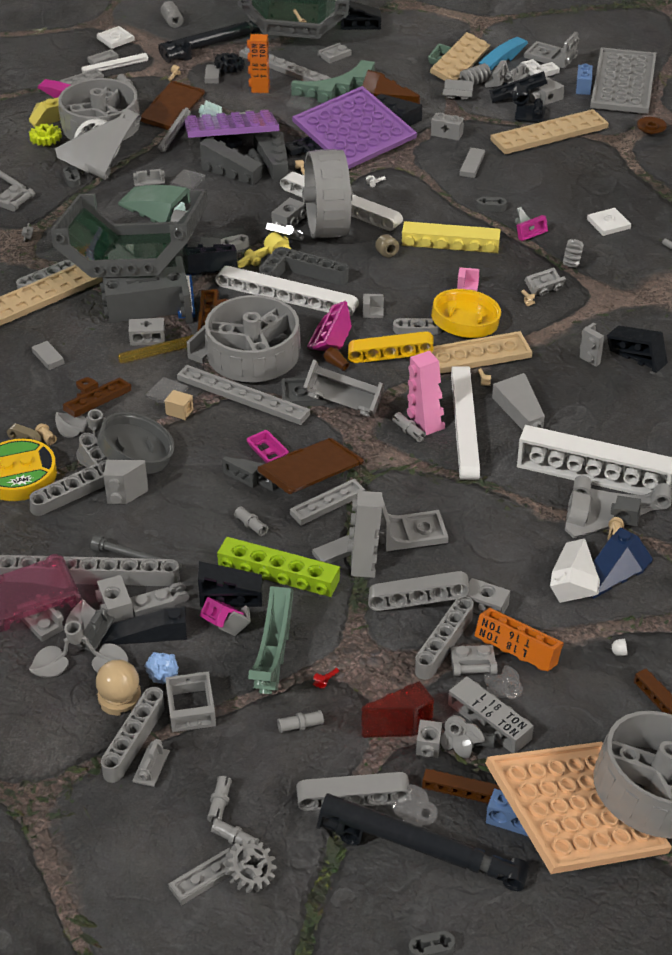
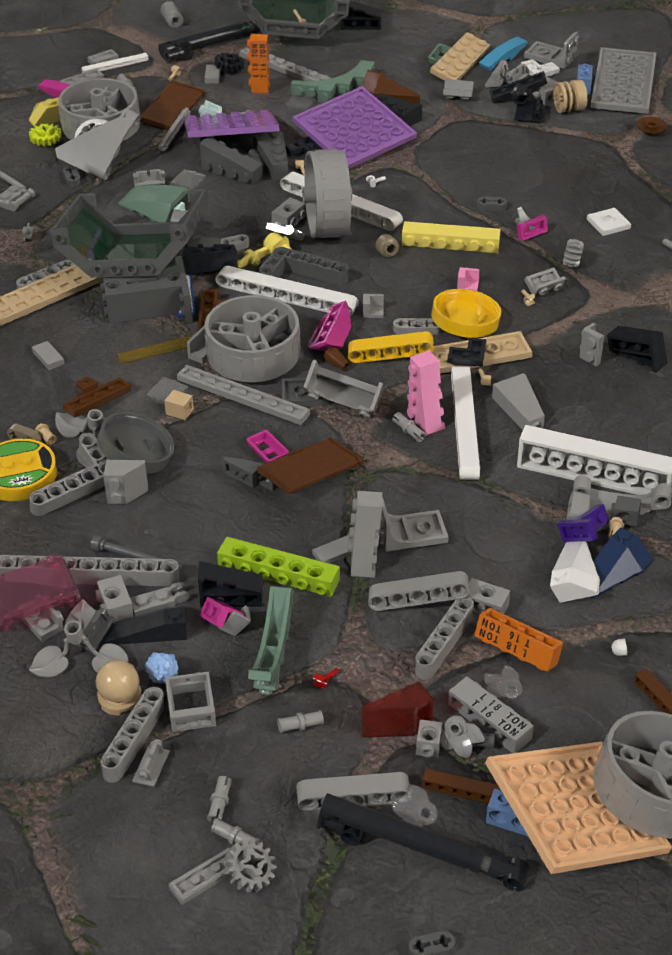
(115, 37): white plate -> none
(146, 331): light grey brick -> none
(251, 521): light grey pin -> none
(326, 502): light grey plate -> none
(334, 53): light grey plate -> none
(447, 126): light grey brick -> none
(472, 162): light grey tile -> none
(472, 355): none -> black plate
(473, 659): light grey plate -> none
(477, 74): light grey piece -> none
(549, 131): tan plate -> none
(570, 96): none -> tan wheel
(584, 526): none -> dark purple bracket

